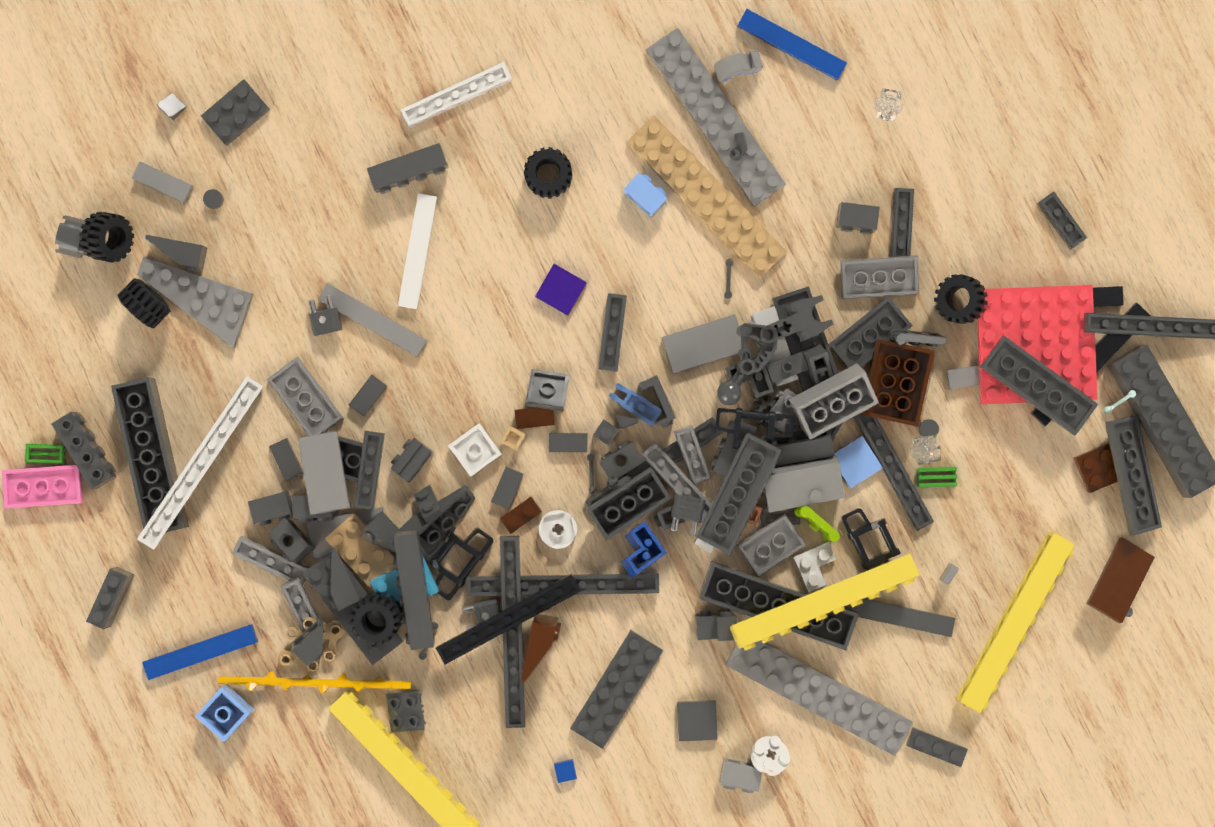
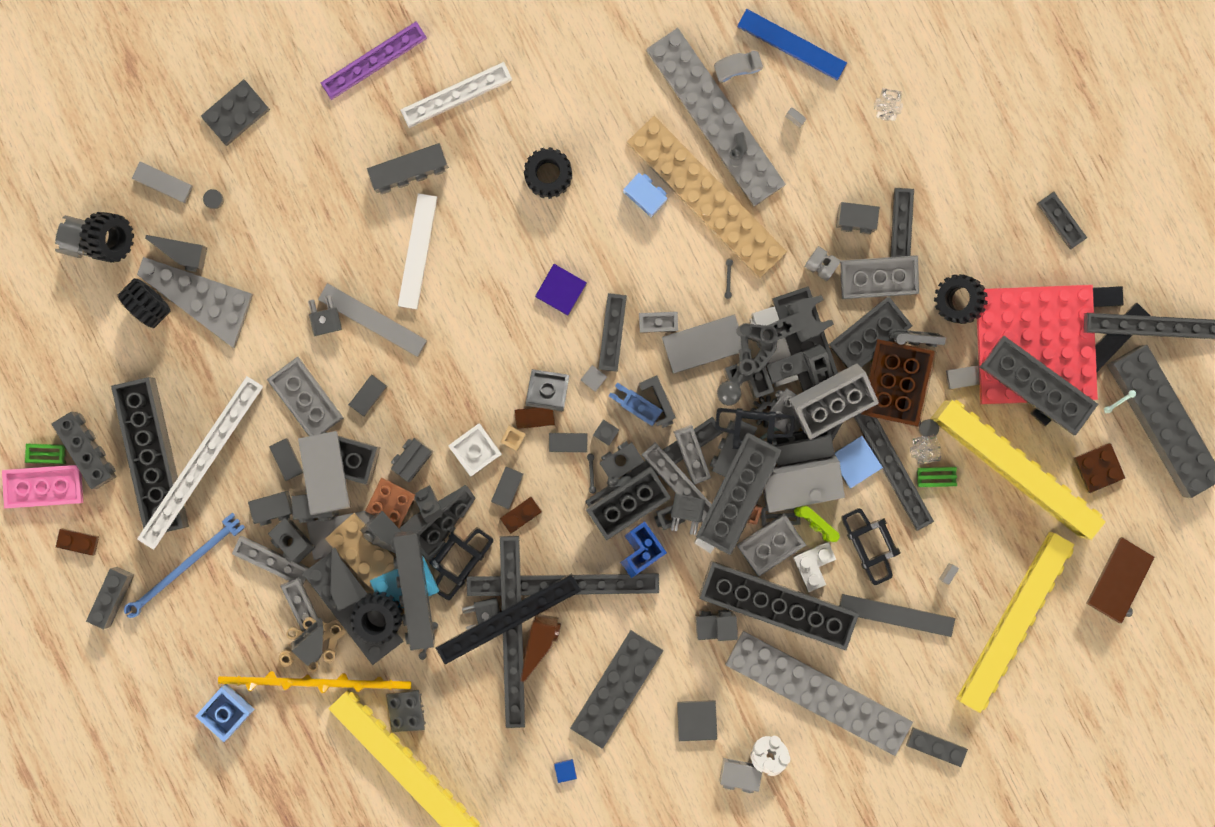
(77, 541): none -> reddish brown plate
(171, 106): slope -> none
(200, 652): blue tile -> none
(229, 527): none -> medium blue hinge
(369, 470): dark grey tile -> none
(373, 60): none -> medium lavender tile
(391, 500): none -> nougat hinge
(548, 523): white plate -> none
(593, 378): none -> light grey tile
(626, 421): dark grey slope -> none
(658, 322): none -> light grey plate
(795, 117): none -> light grey tile
(815, 263): none -> light grey wheel
(824, 601): light yellow brick -> none
(1018, 470): none -> light yellow brick
(1133, 475): dark grey plate -> none

